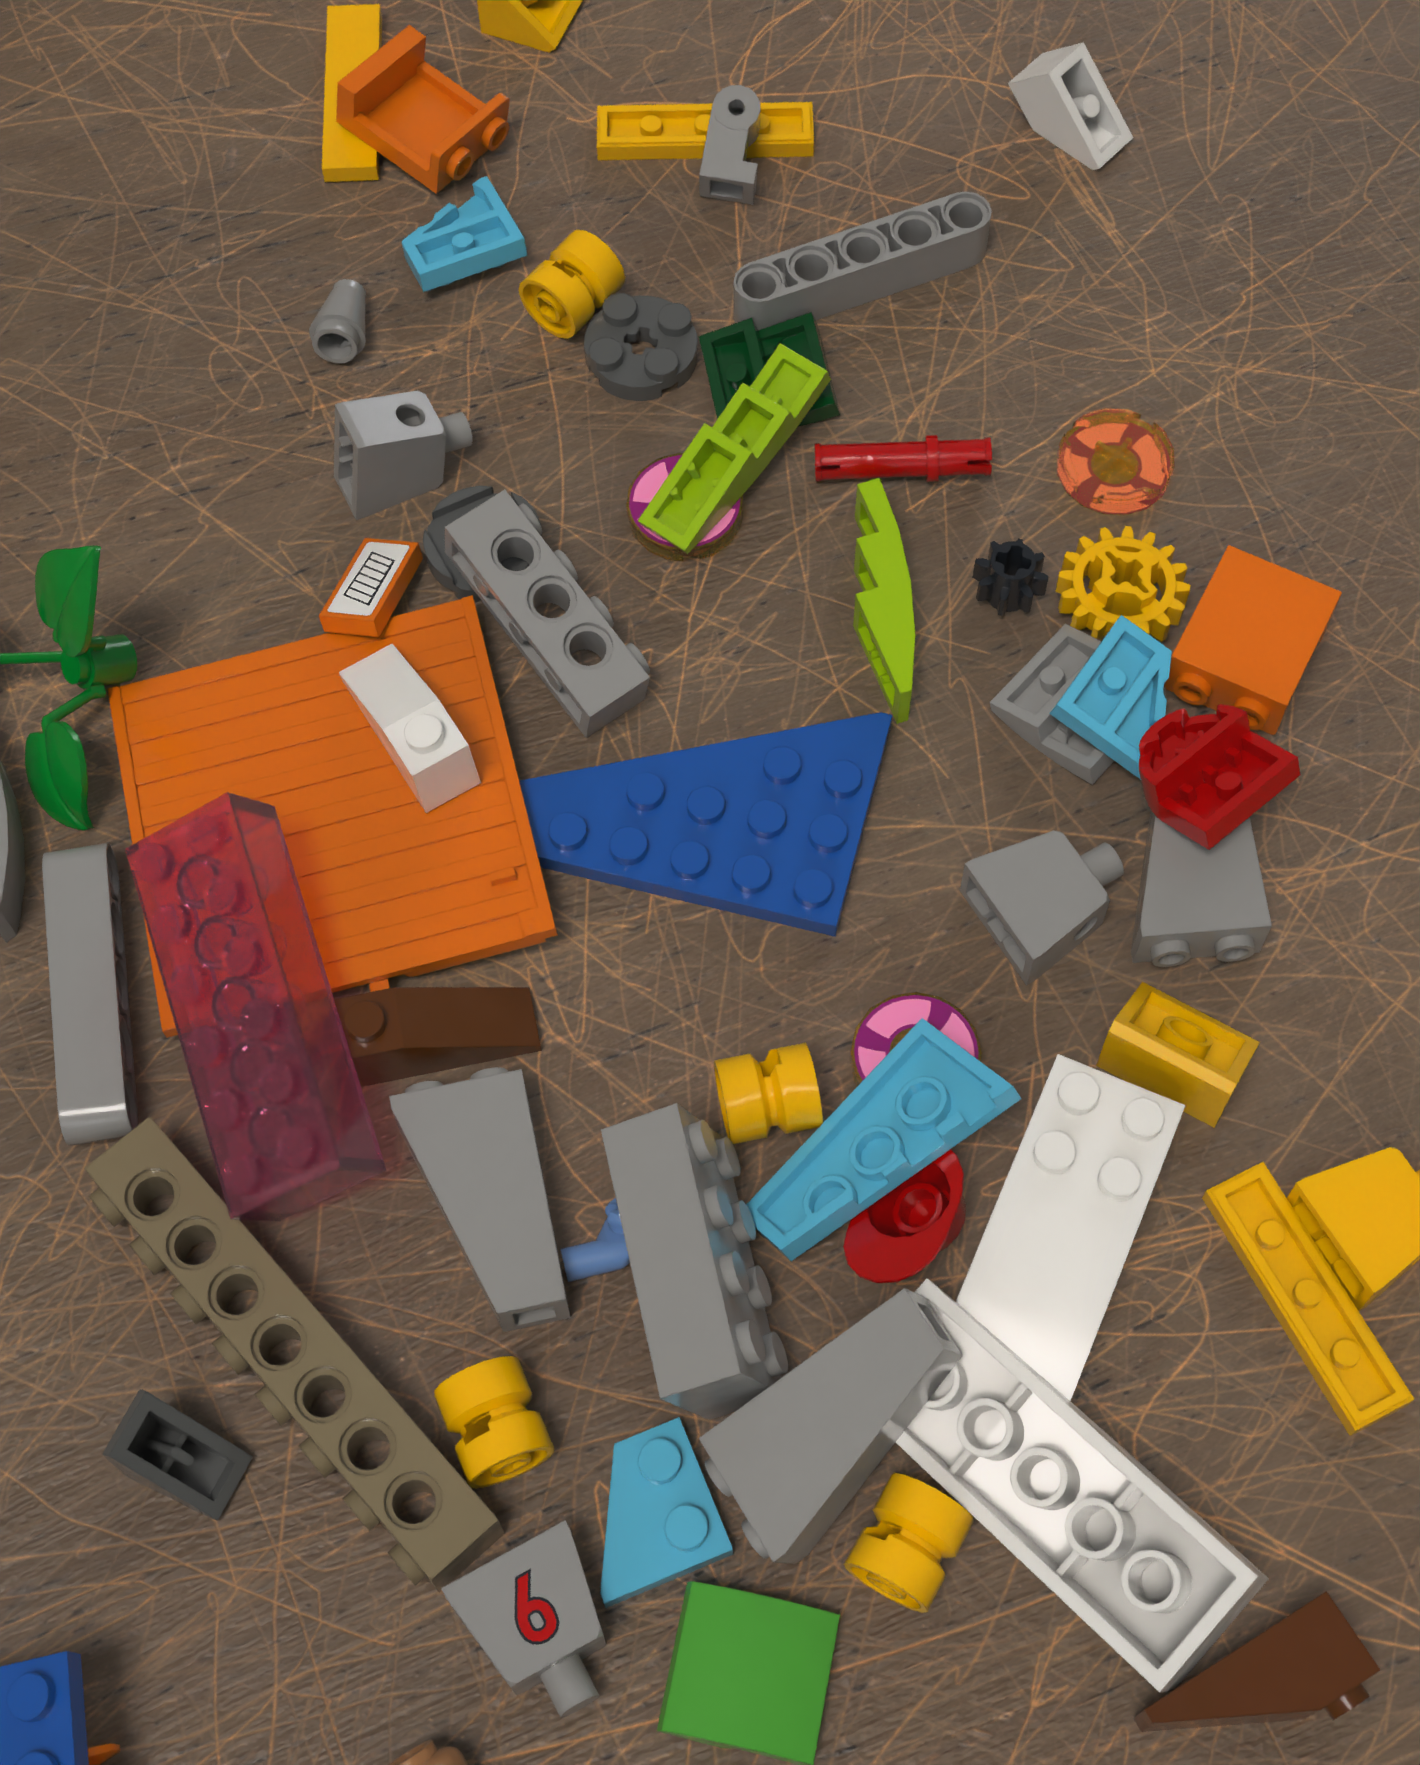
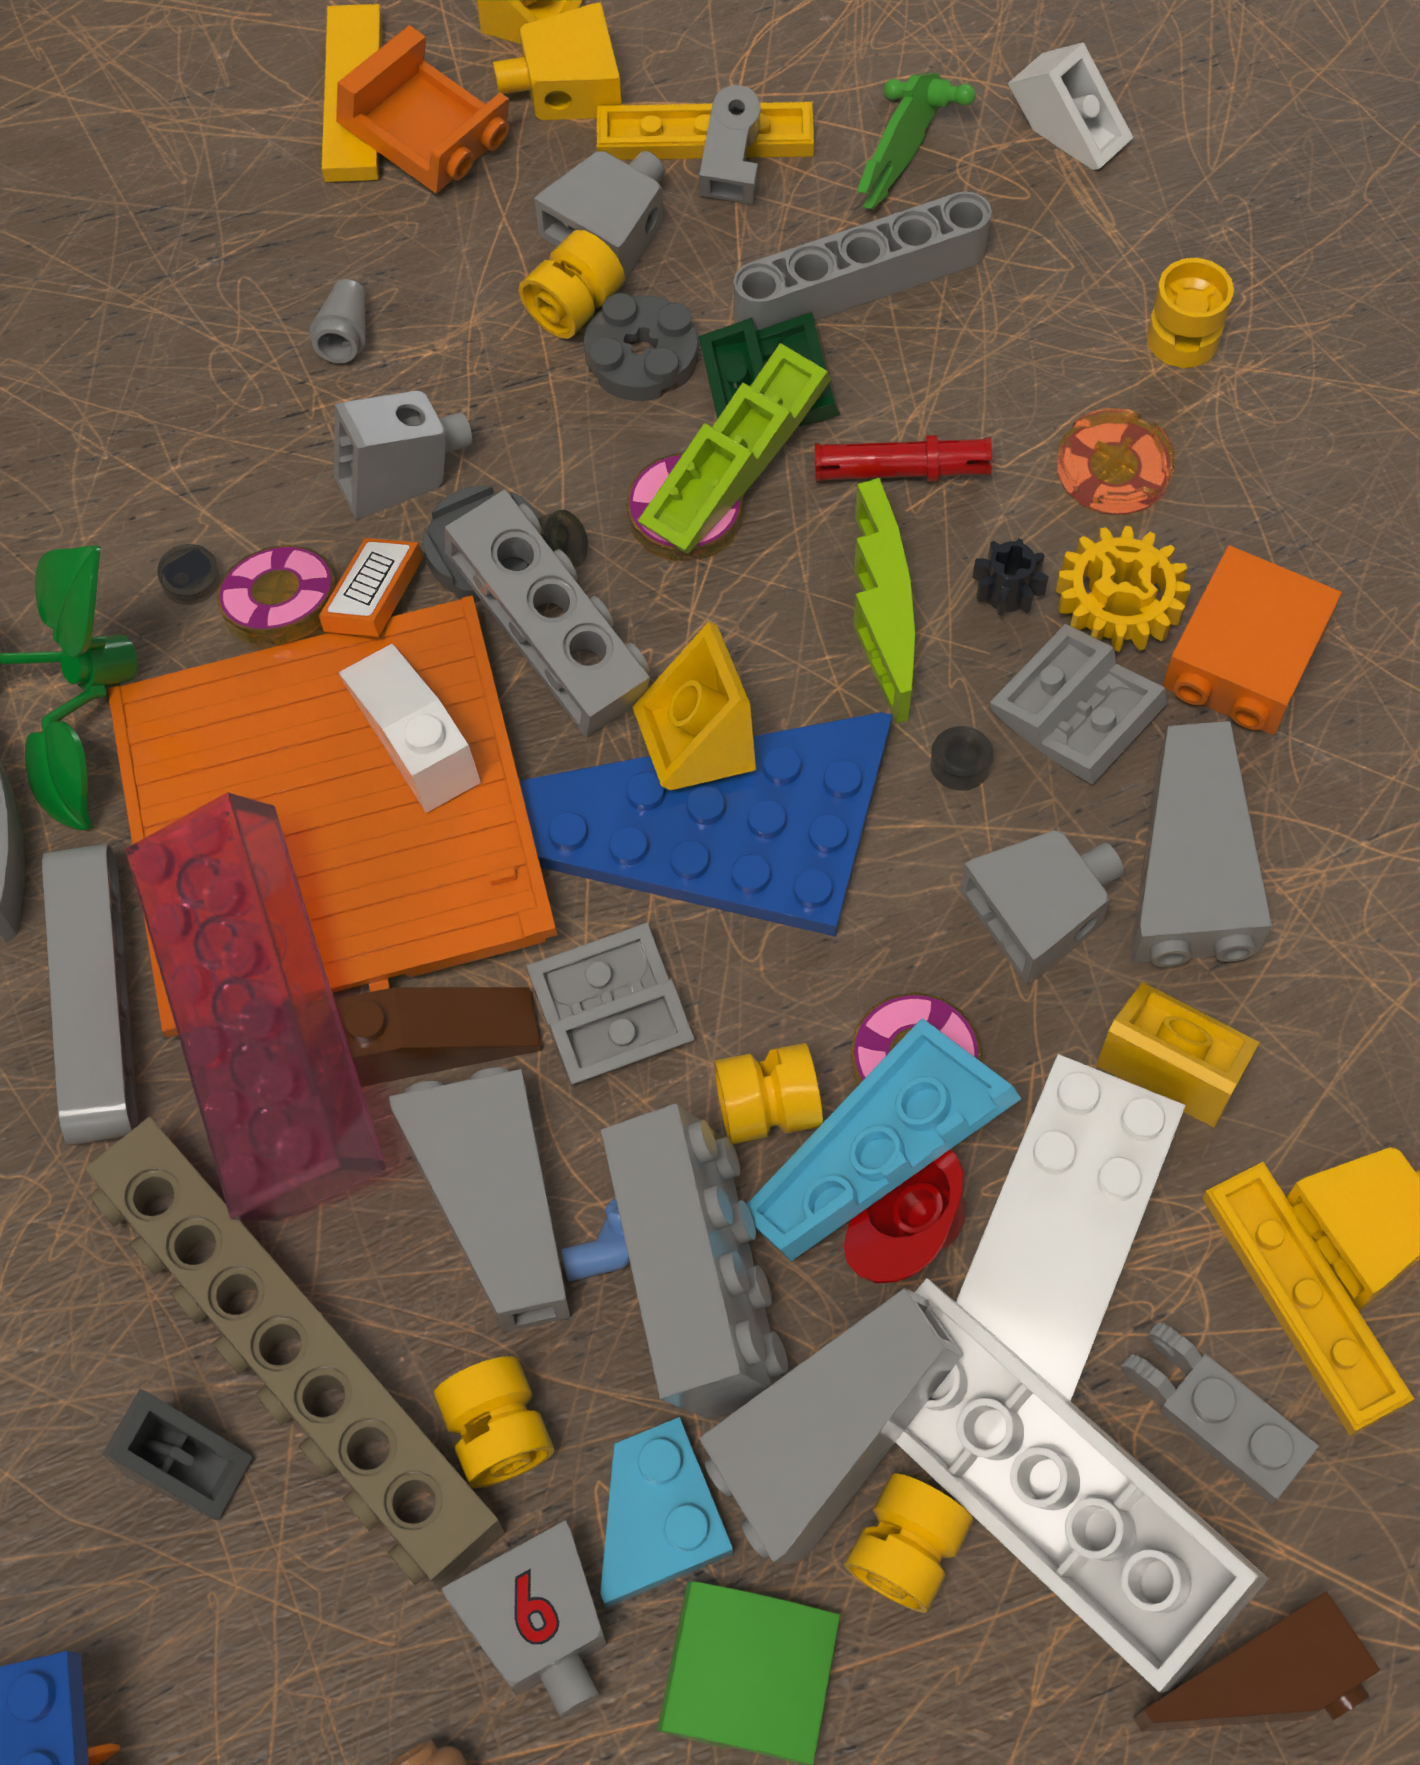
(188, 574): none -> clear smoke tile
(276, 594): none -> tile
(464, 240): medium azure wing -> none
(564, 65): none -> yellow torso
(565, 532): none -> clear smoke tile
(609, 200): none -> light grey torso
(609, 1004): none -> light grey slope
(698, 716): none -> yellow slope
(906, 128): none -> bright green piece
(961, 758): none -> clear smoke tile
(1118, 693): medium azure wing -> none
(1189, 312): none -> yellow wheel
(1210, 772): red slope -> none
(1223, 1415): none -> light grey hinge

